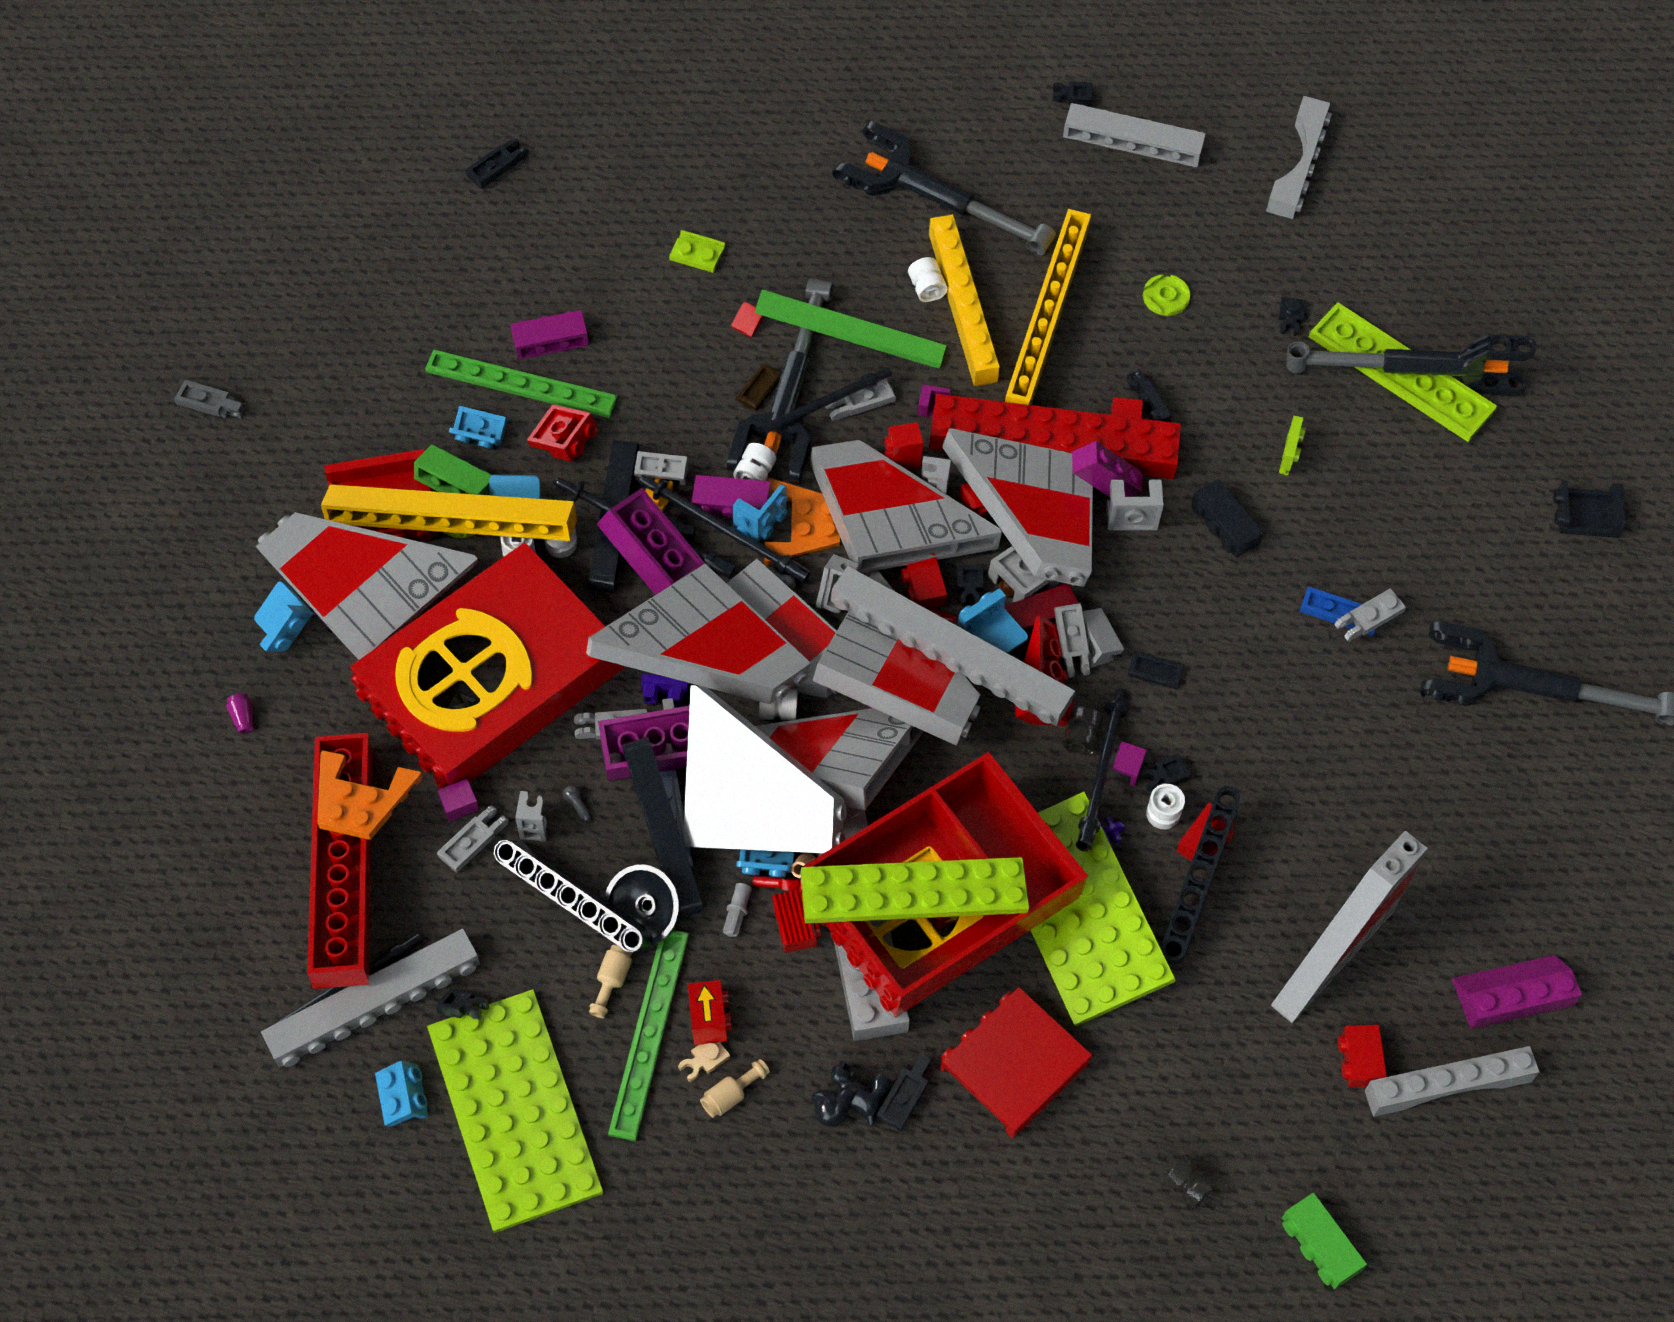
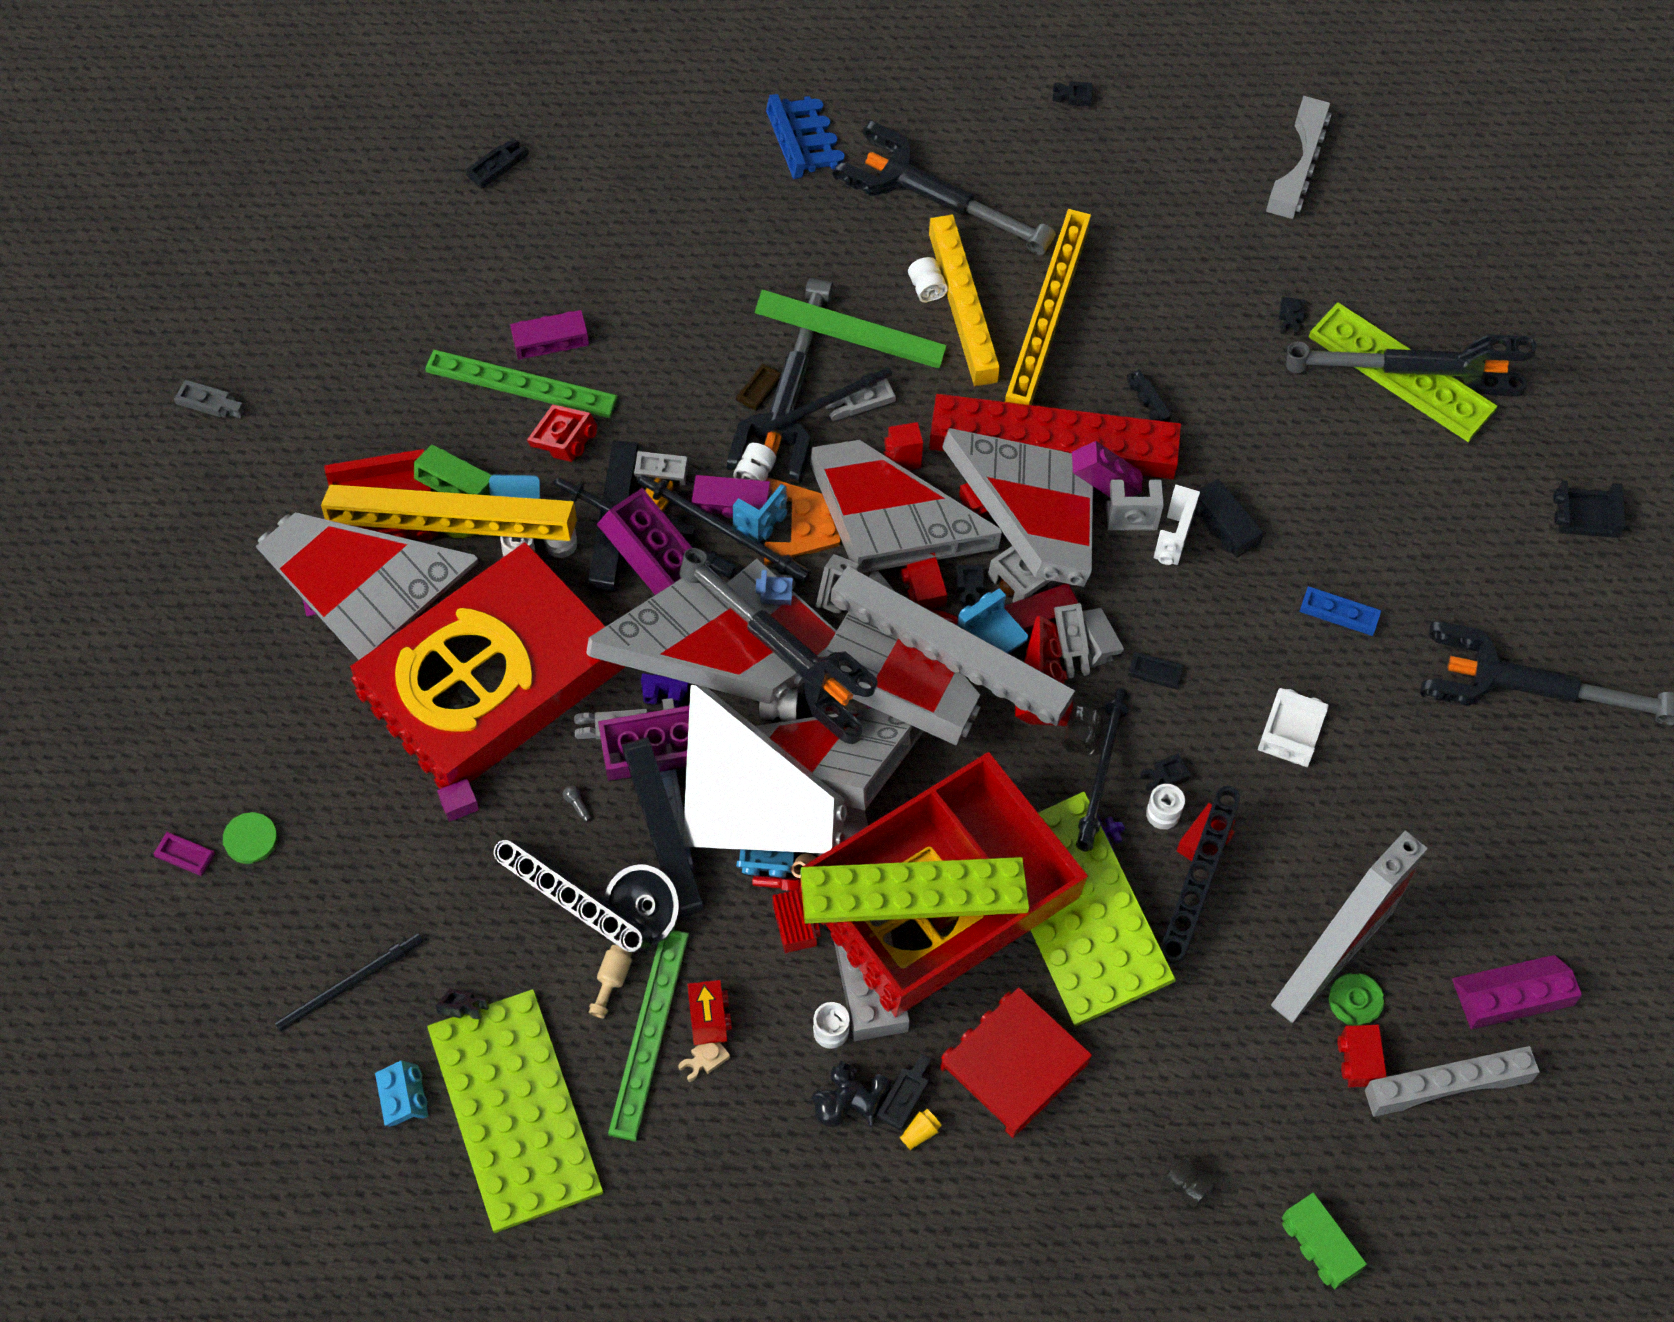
(184, 853): none -> magenta tile
(241, 712): magenta cone -> none
(250, 838): none -> bright green tile
(281, 618): dark azure bracket -> none
(340, 880): red brick -> none
(356, 807): orange wing -> none
(362, 1004): light grey brick -> none
(471, 839): light grey hinge -> none
(479, 426): dark azure bracket -> none
(529, 820): light grey hinge -> none
(697, 251): lime plate -> none
(730, 1091): tan piece -> none
(737, 910): light grey axle -> none
(747, 320): slope -> none
(774, 589): none -> medium blue bracket
(790, 137): none -> blue fence
(819, 673): none -> black piece
(831, 1025): none -> white wheel
(920, 1129): none -> yellow cone
(927, 399): magenta panel -> none
(936, 472): light grey hinge -> none
(1126, 407): red panel -> none
(1129, 761): magenta panel -> none
(1134, 135): light grey brick -> none
(1161, 300): lime tile -> none
(1181, 509): none -> white panel
(1291, 451): lime plate -> none
(1293, 727): none -> white panel
(1350, 1005): none -> bright green tile
(1371, 614): light grey hinge -> none

